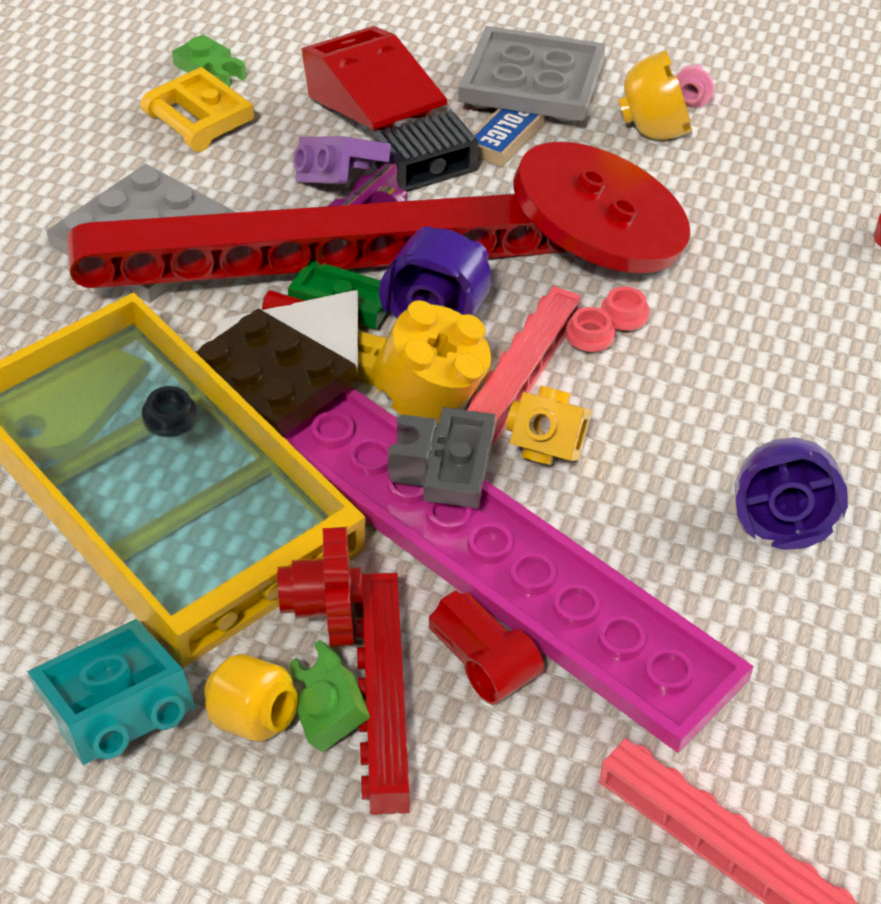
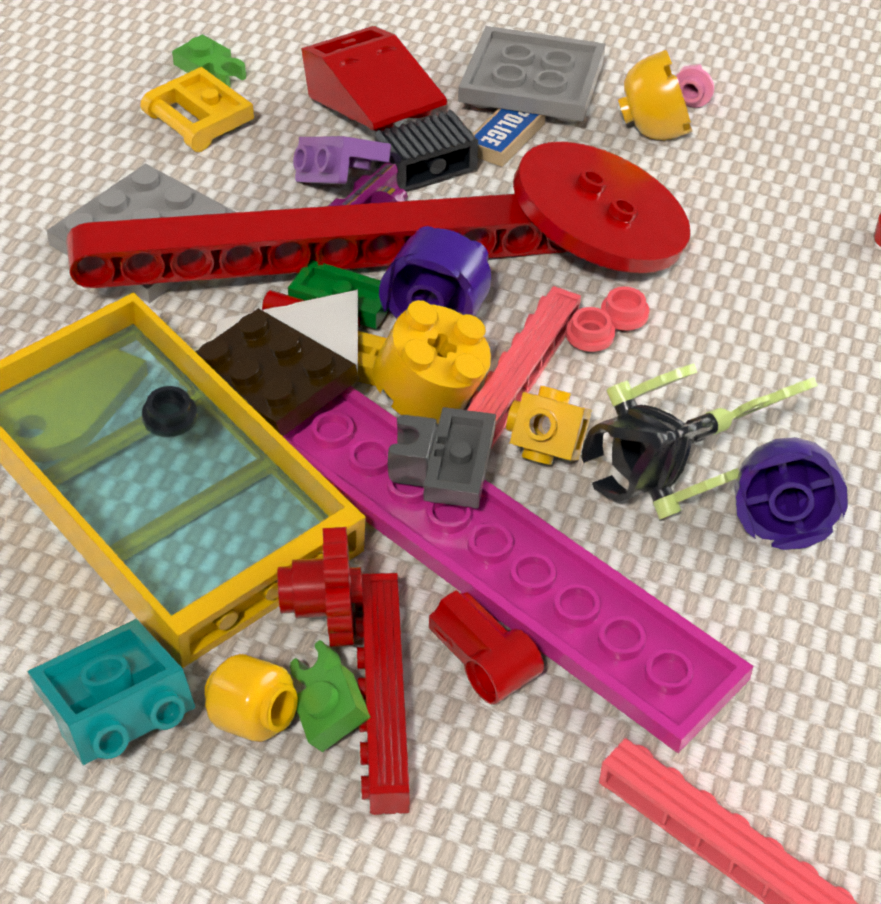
(655, 445): none -> black helmet

